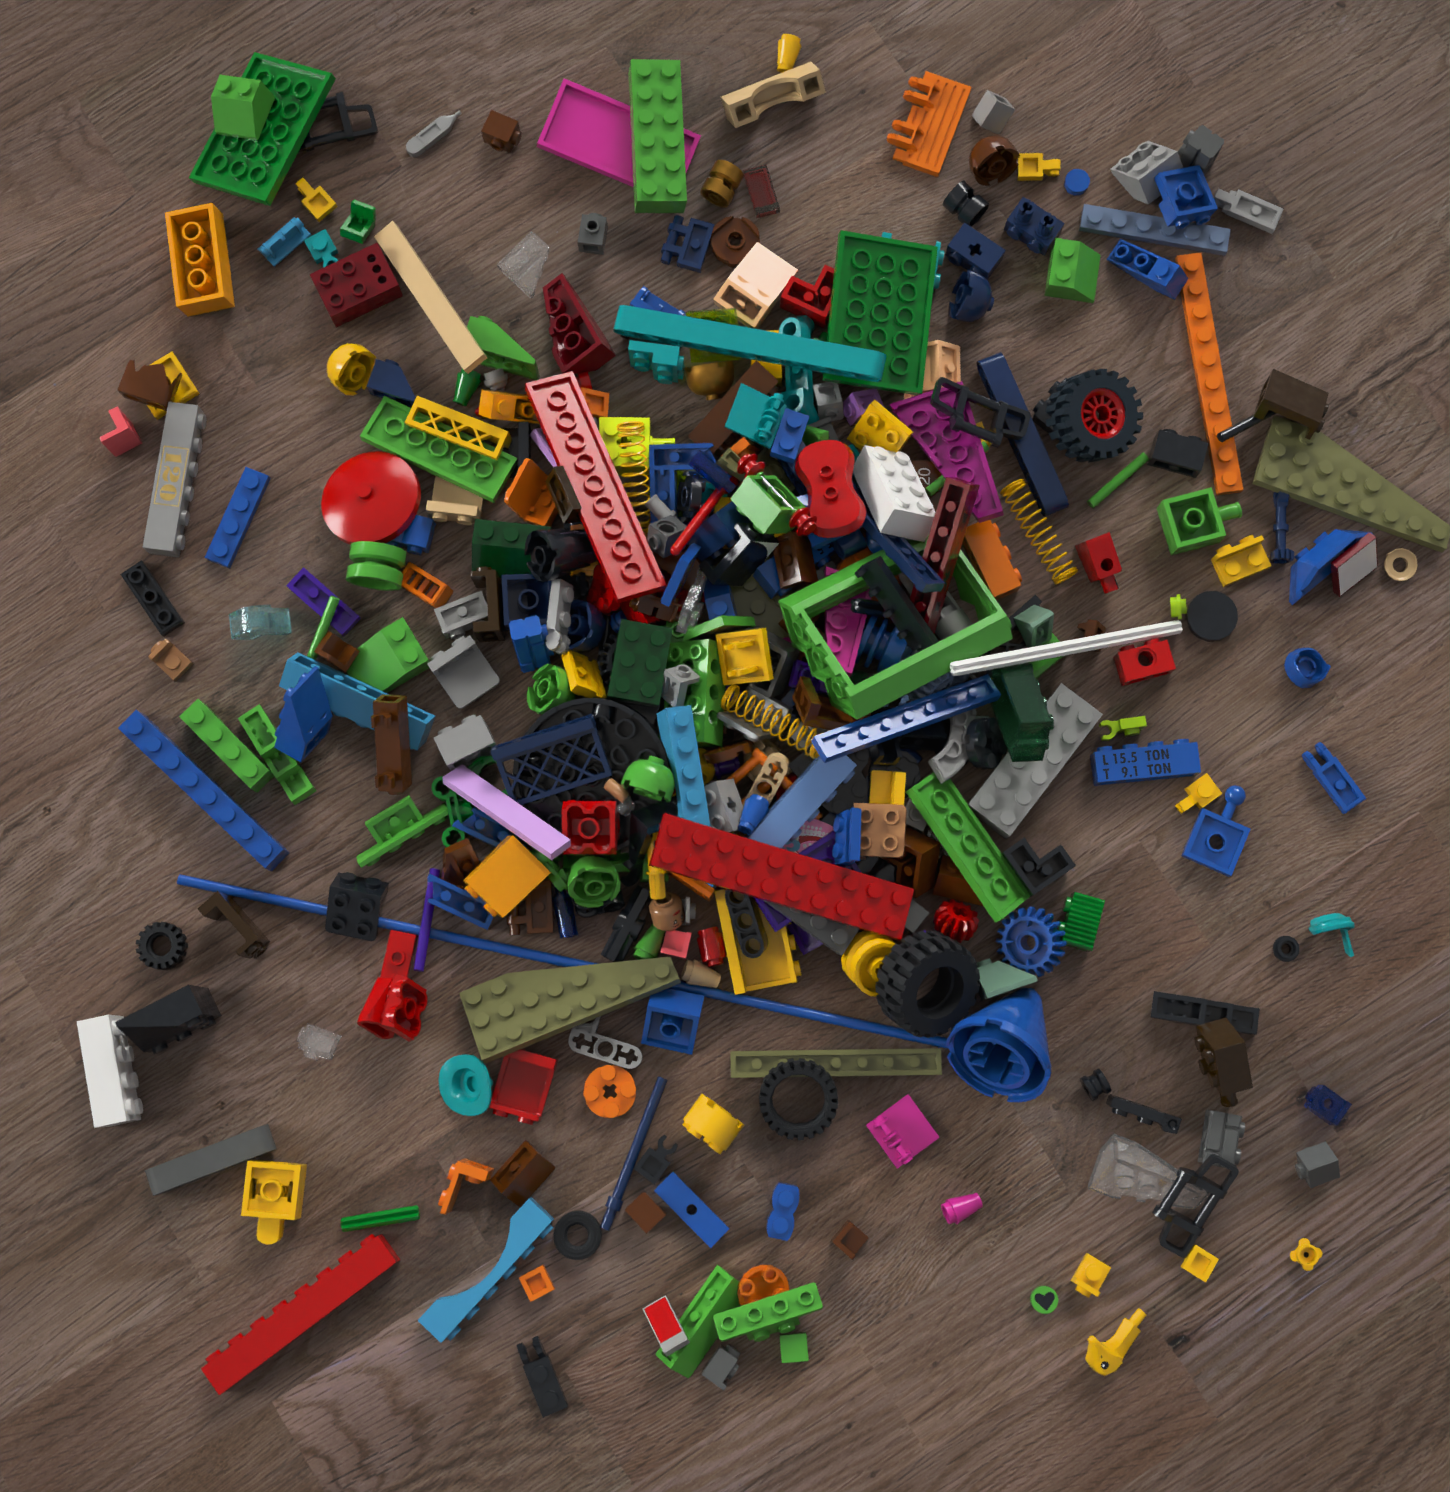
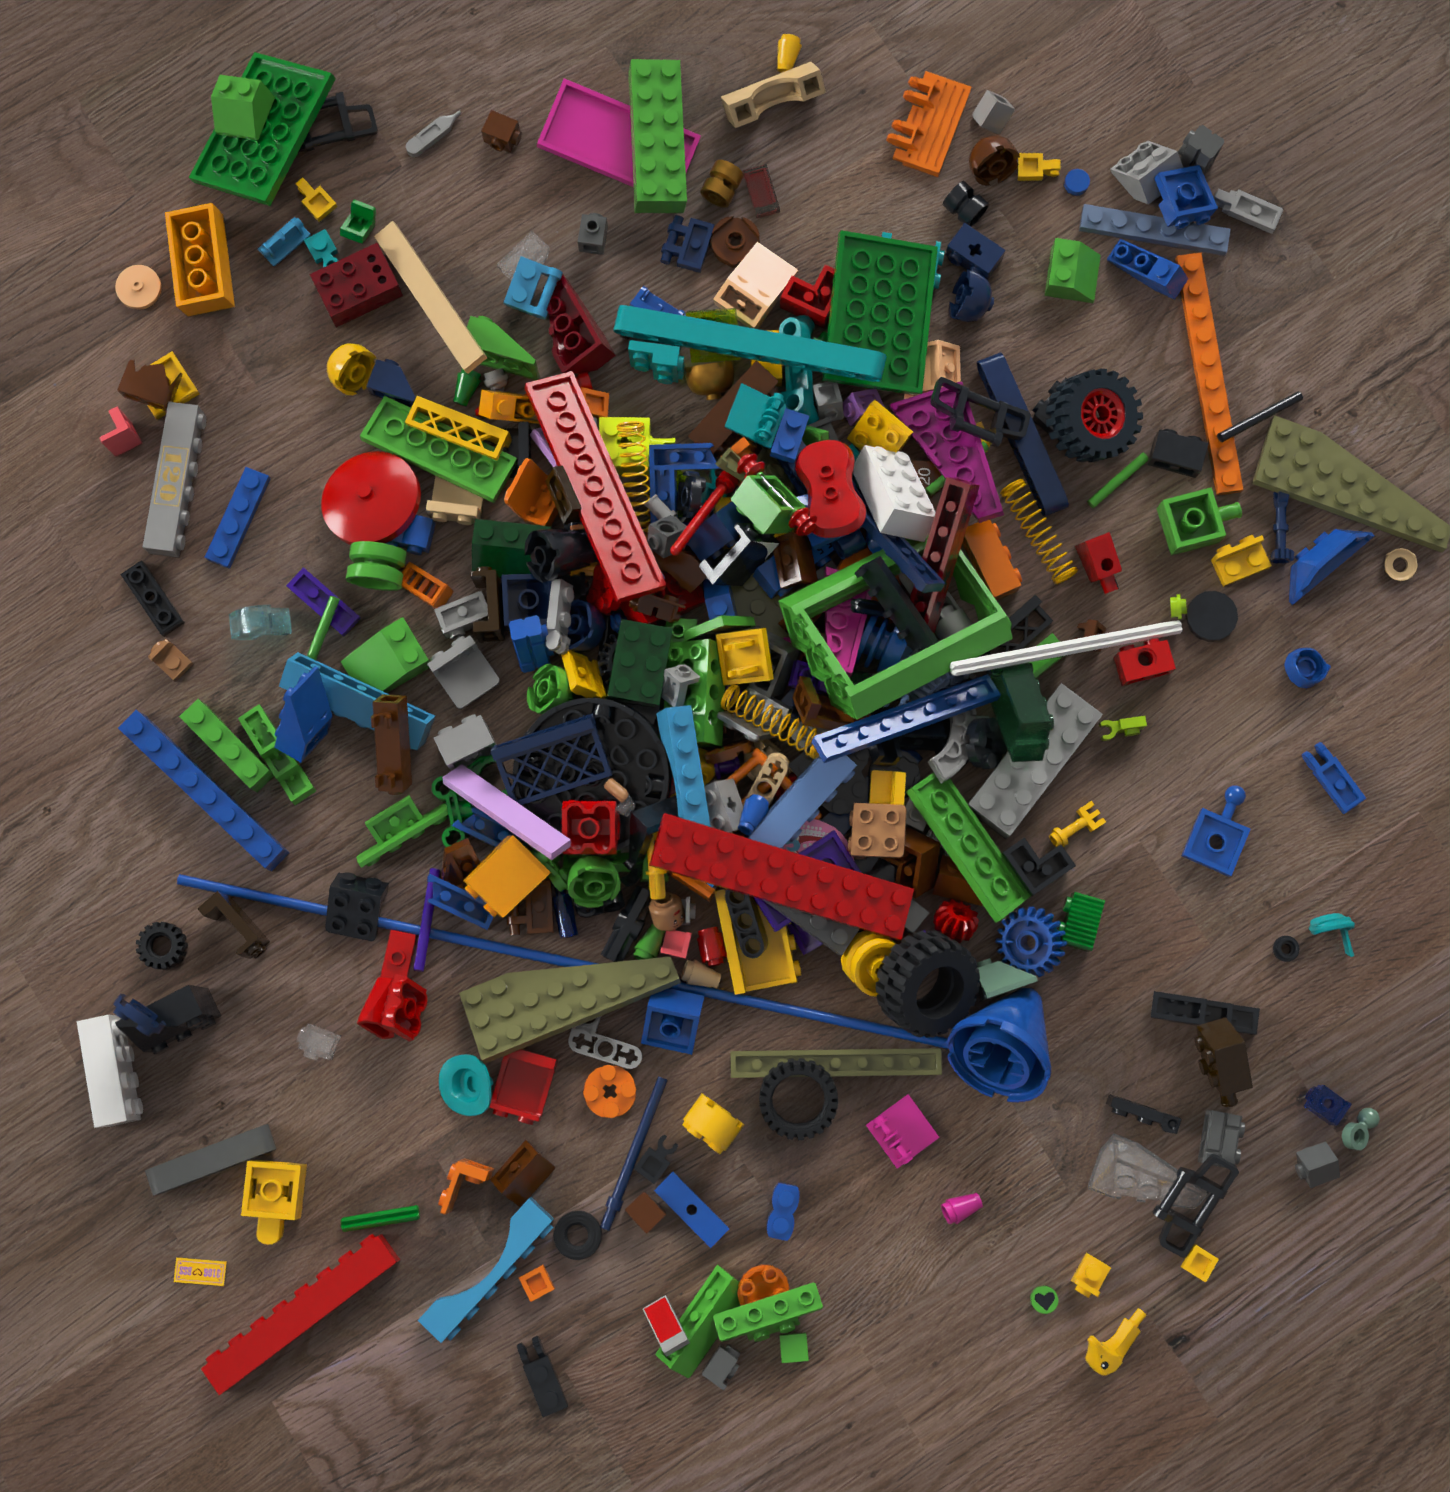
(138, 287): none -> light nougat piece
(138, 1013): none -> dark blue plate
(200, 1271): none -> yellow sticker
(336, 651): reddish brown panel -> none
(525, 284): none -> dark azure plate
(650, 779): bright green cylinder -> none
(680, 574): blue tile -> none
(692, 606): clear wing -> none
(711, 472): clear blue cylinder -> none
(847, 837): blue plate -> none
(849, 1239): reddish brown panel -> none
(1033, 226): dark blue brick -> none
(1035, 625): sand green slope -> none
(1060, 836): none -> yellow hinge
(1095, 1084): black wheel -> none
(1145, 763): blue brick -> none
(1200, 793): yellow plate -> none
(1293, 400): dark brown panel -> none
(1314, 1254): yellow plate -> none
(1354, 564): white tile -> none
(1356, 1135): none -> sand green plate

